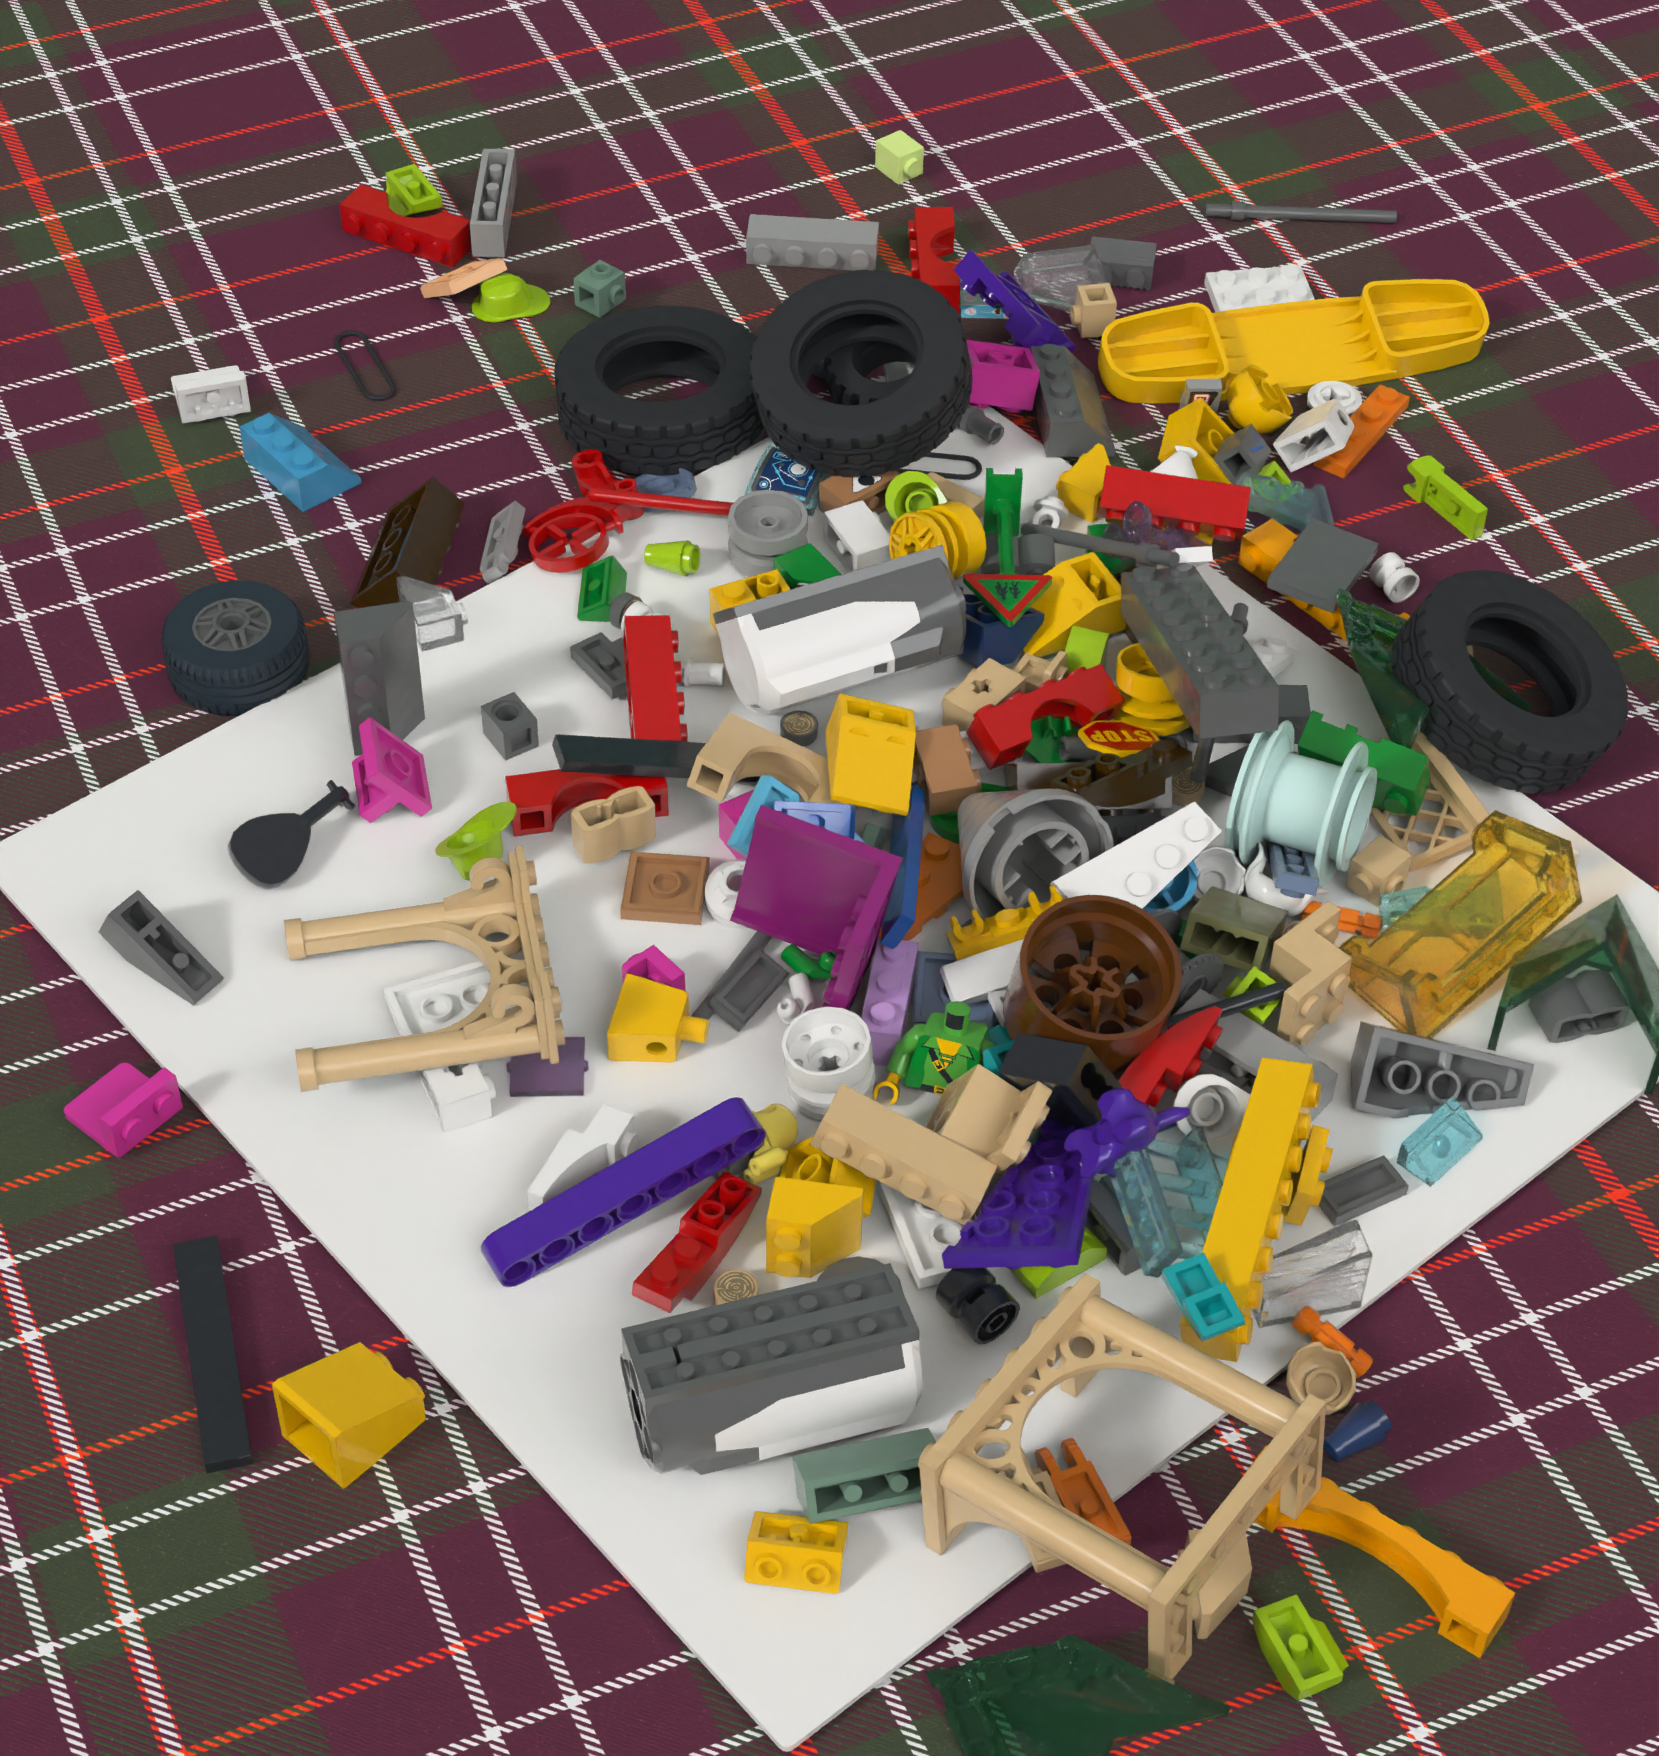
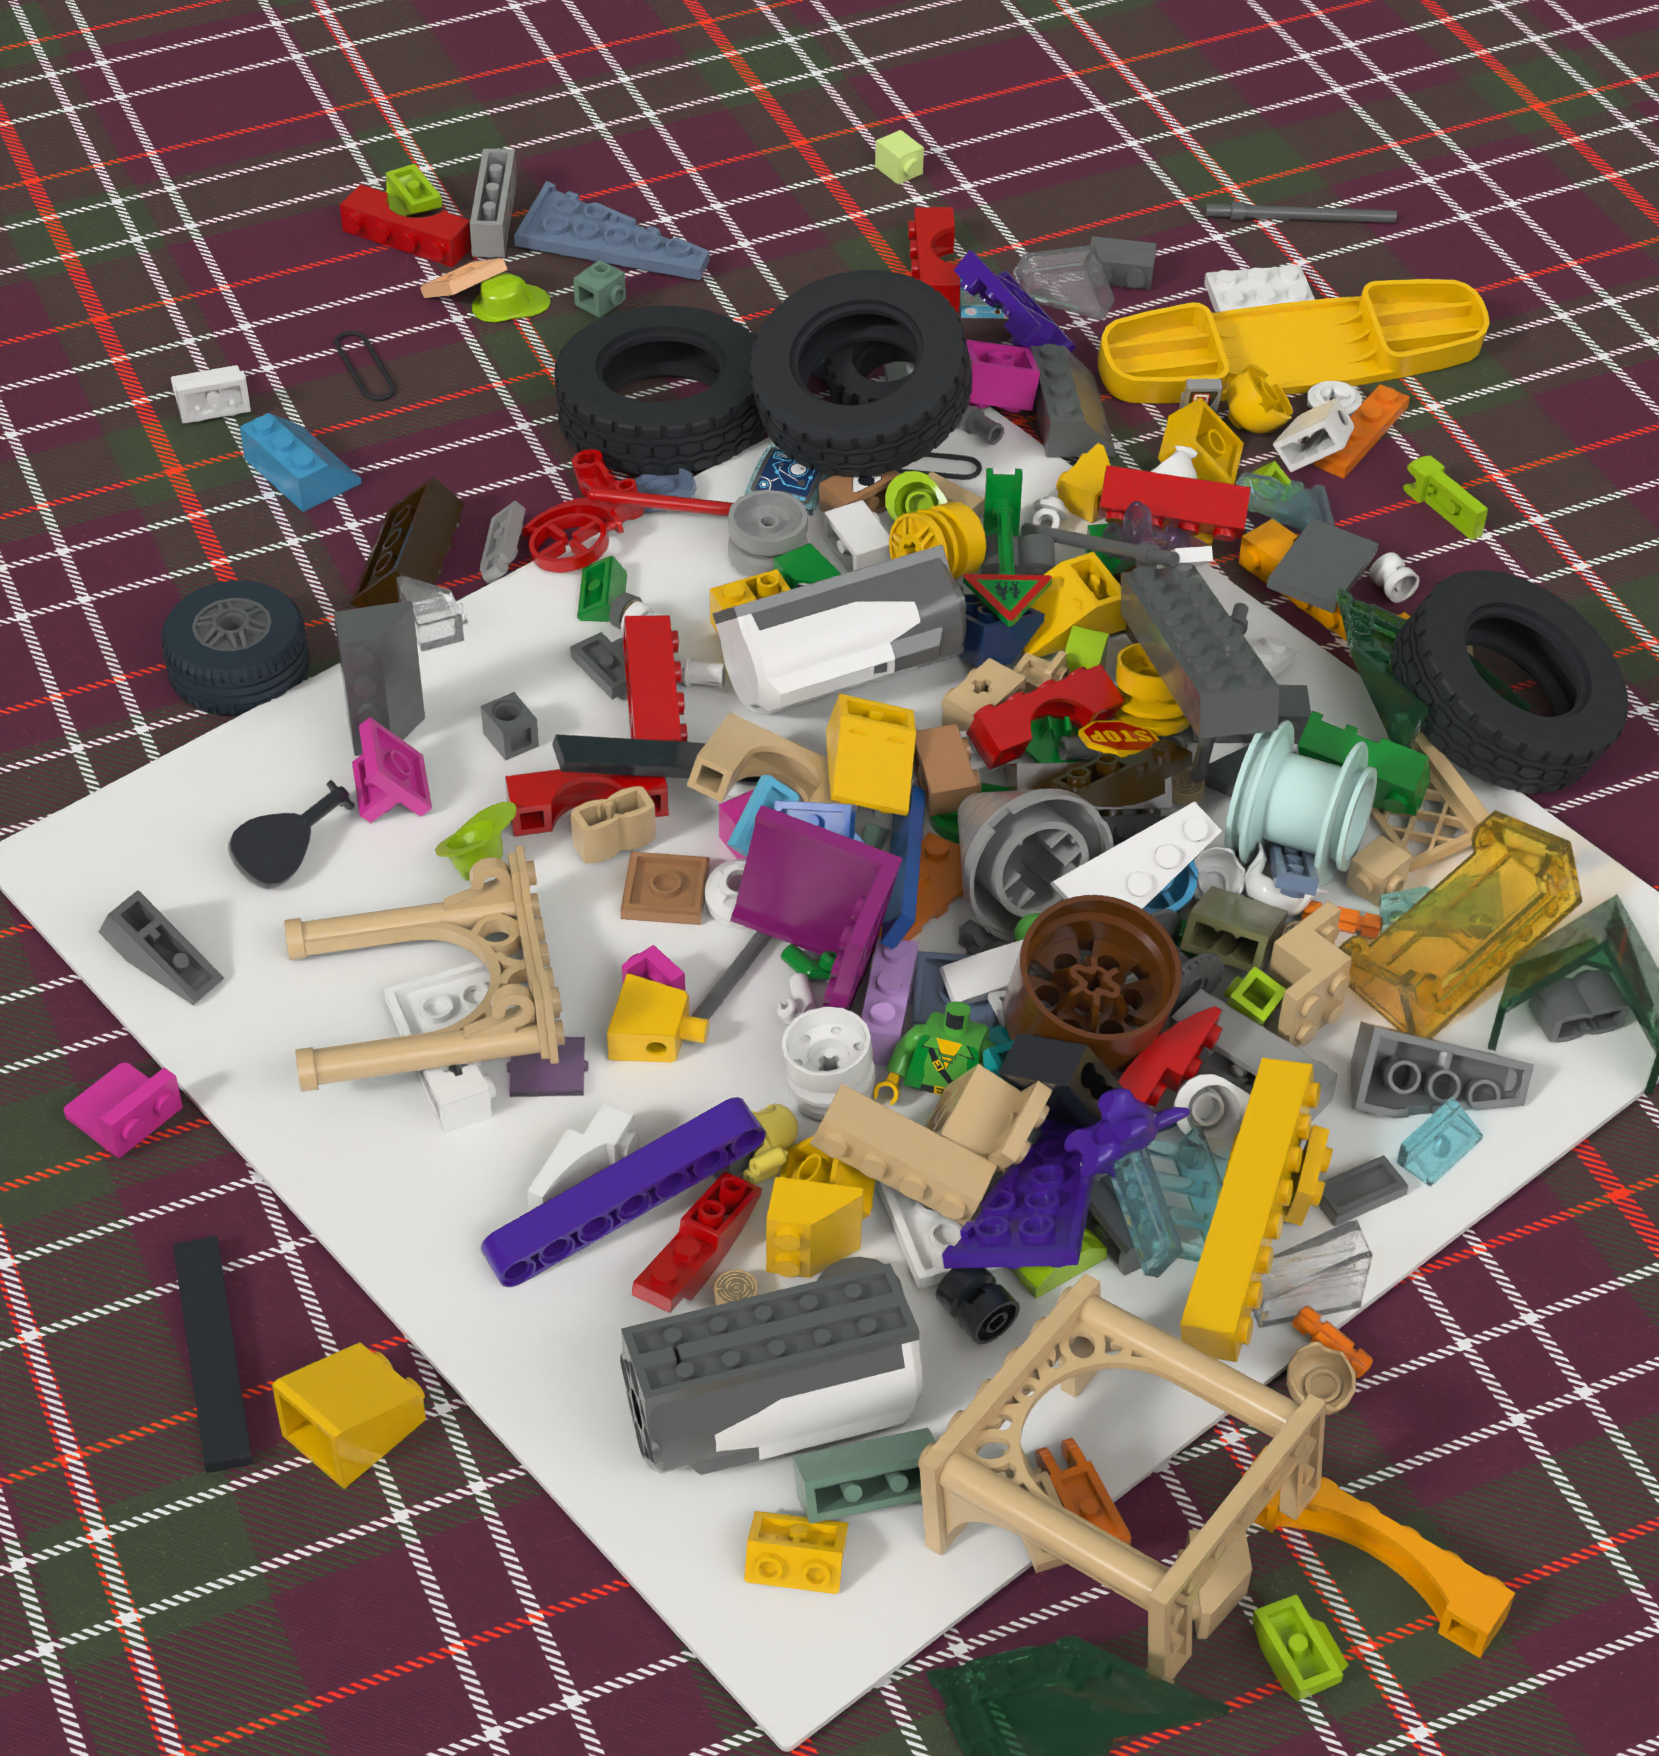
(594, 232): none -> sand blue wing
(675, 557): lime cone -> none
(748, 989): dark grey tile -> none
(799, 727): tile -> none
(812, 242): light grey brick -> none
(997, 930): yellow plate -> none
(1093, 309): tan brick -> none
(1202, 1297): teal slope -> none
(1238, 1003): black bar -> none
(1242, 453): dark grey brick -> none
(1358, 1430): dark blue cone -> none

